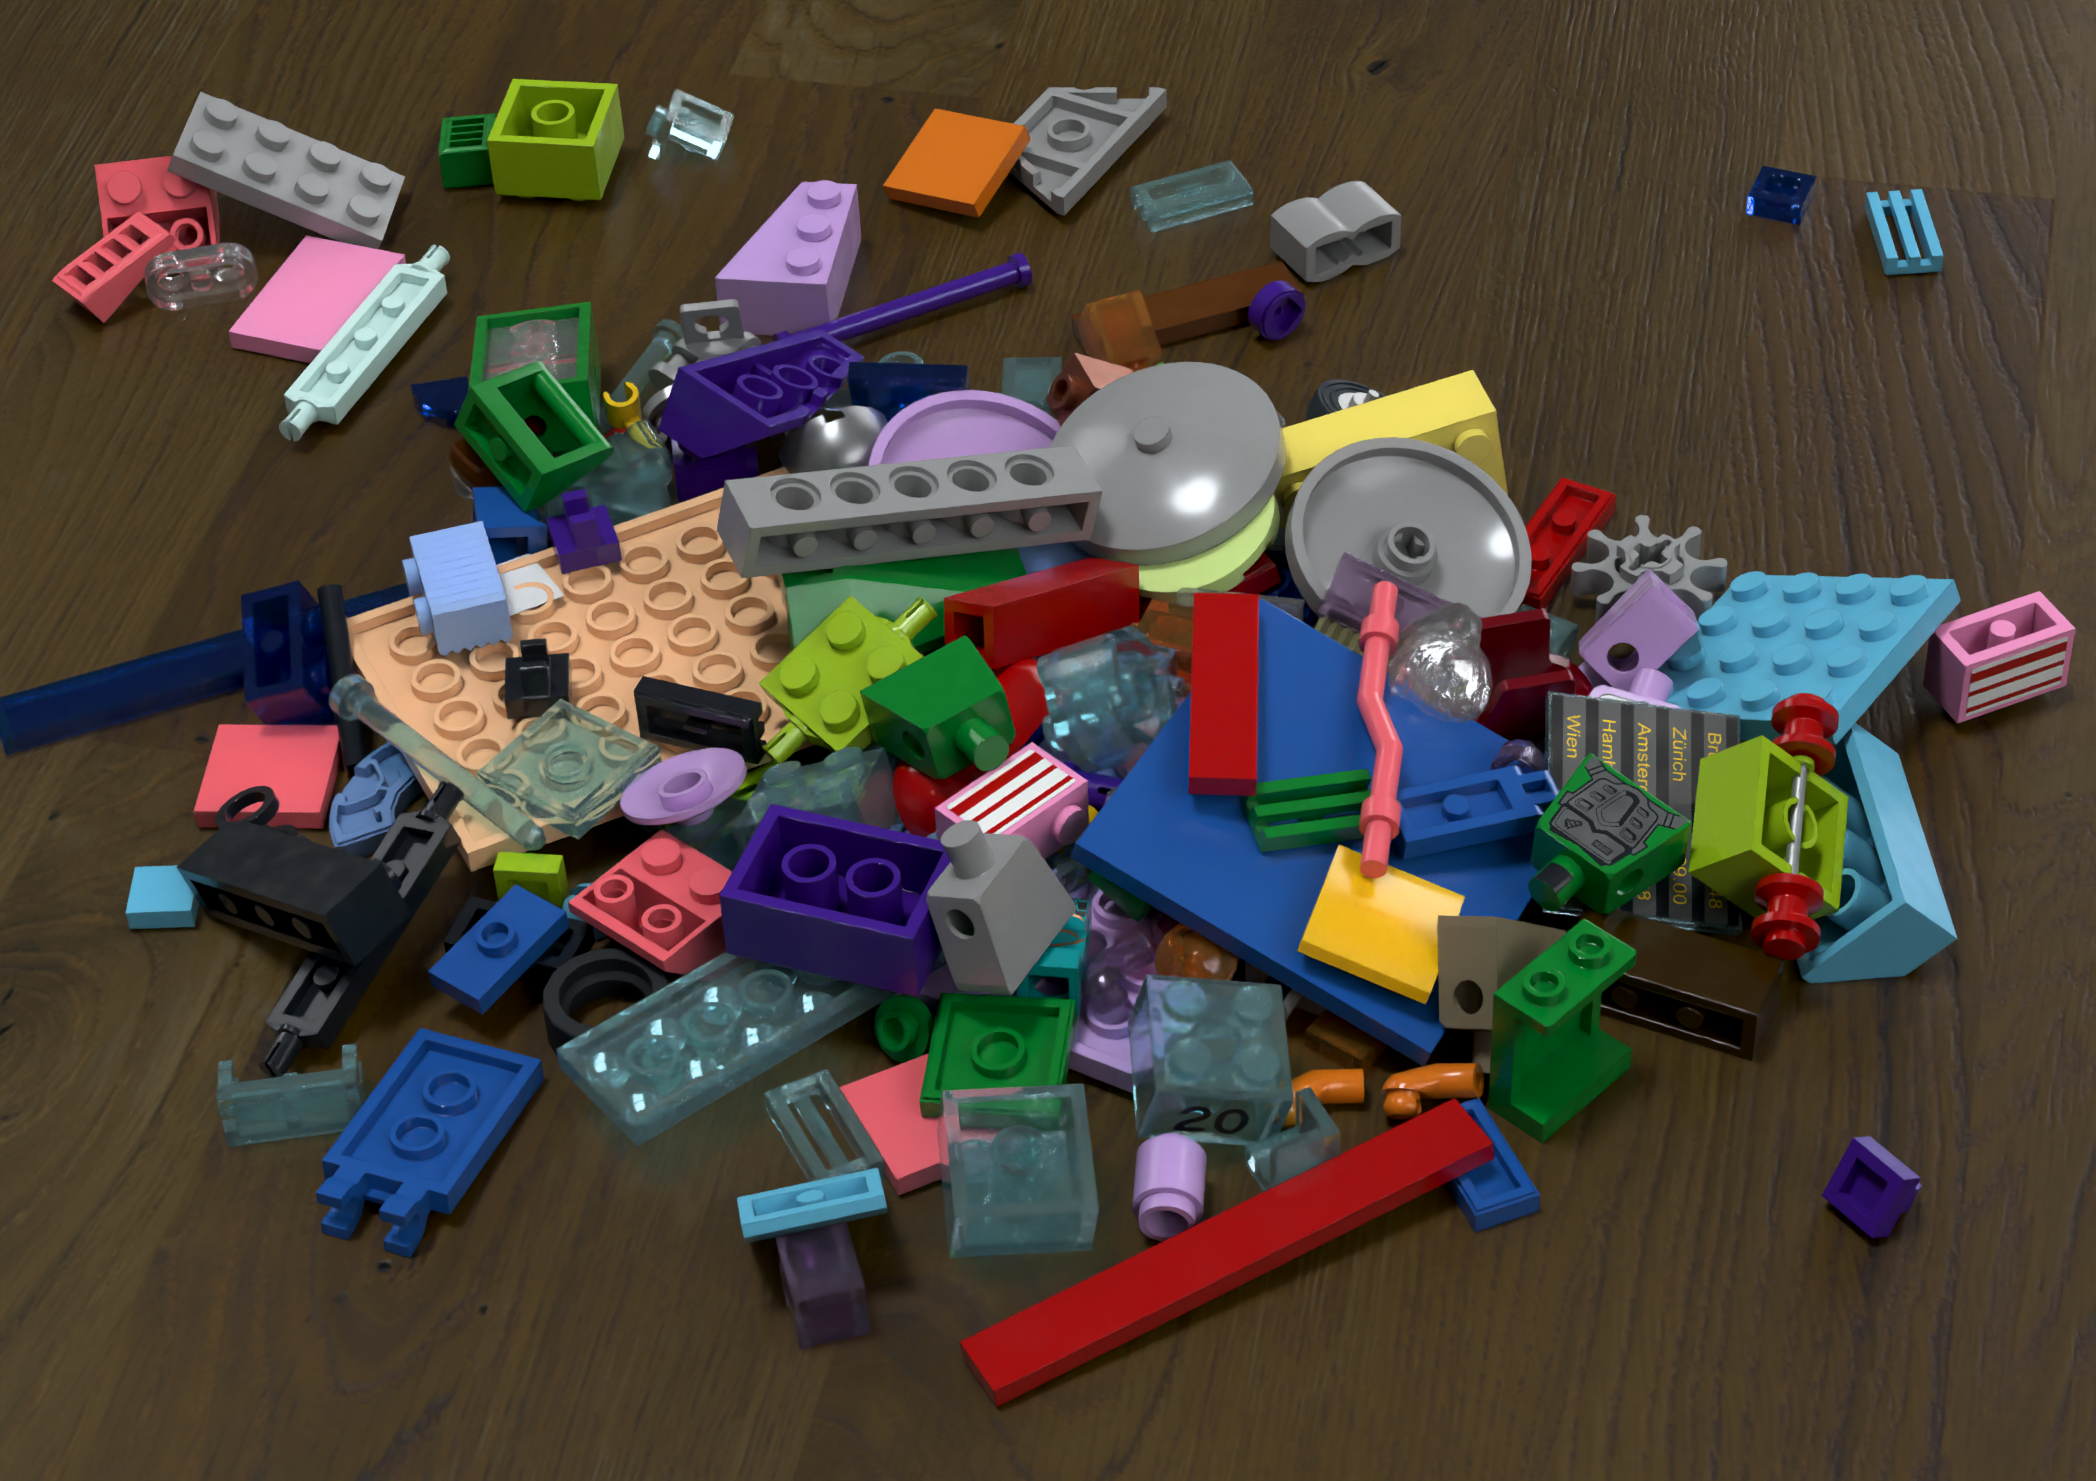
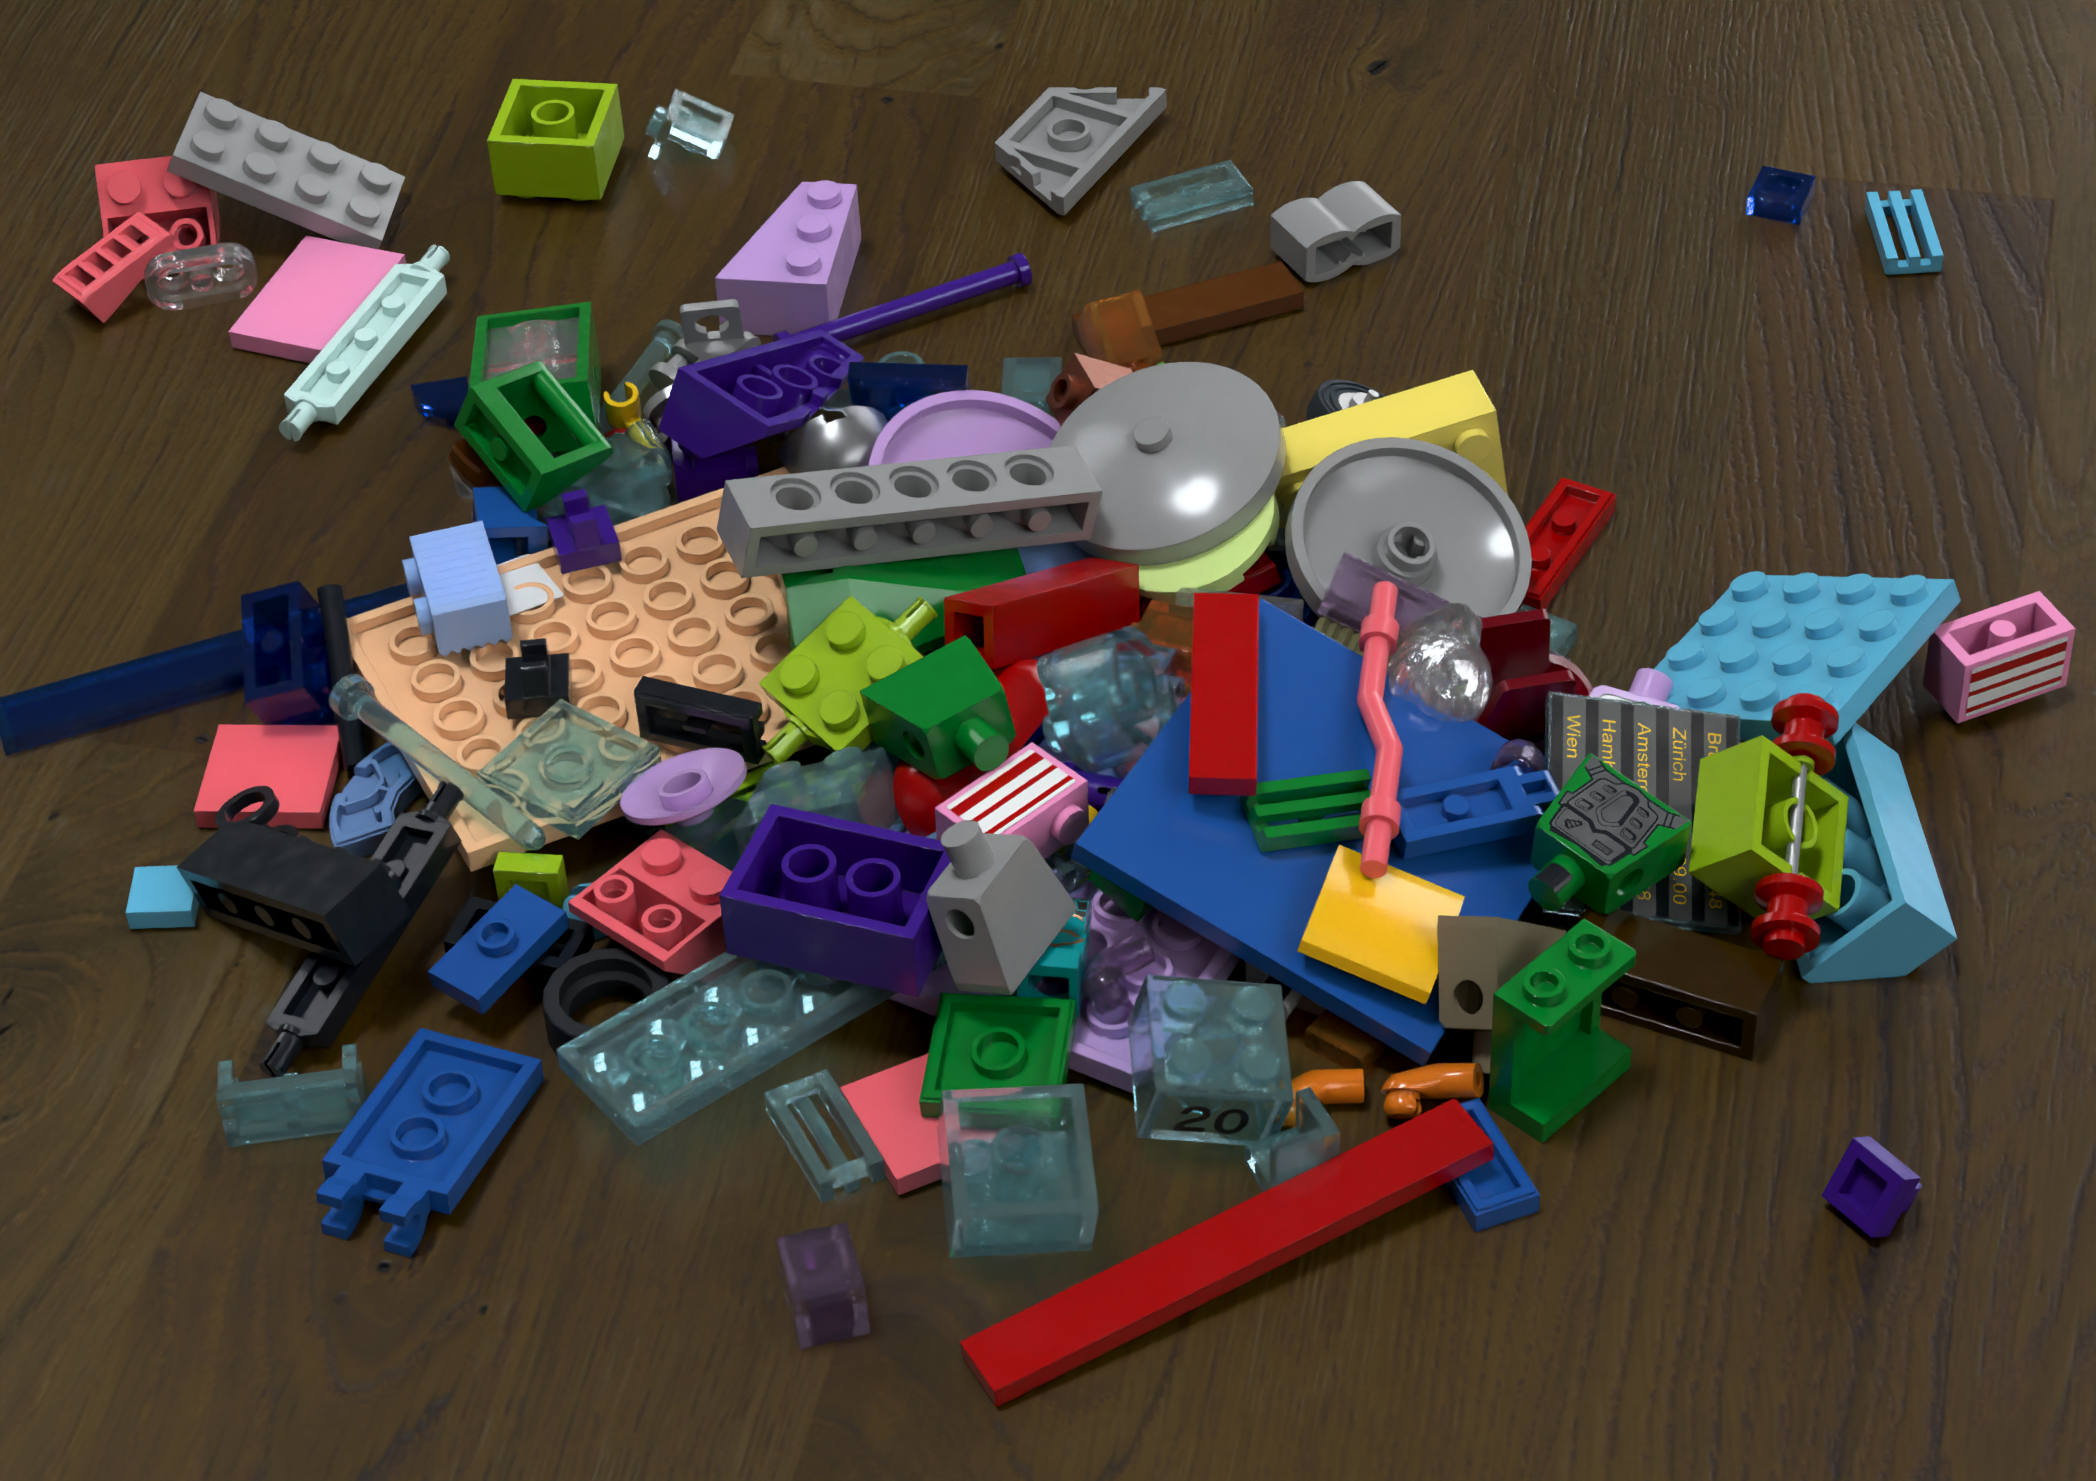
(465, 151): green slope -> none
(811, 1205): medium azure slope -> none
(904, 1027): green plate -> none
(957, 162): orange tile -> none
(1169, 1185): lavender brick -> none
(1193, 956): clear orange hat -> none
(1276, 310): dark purple tile -> none
(1621, 563): light grey gear -> none
(1644, 617): lavender torso -> none

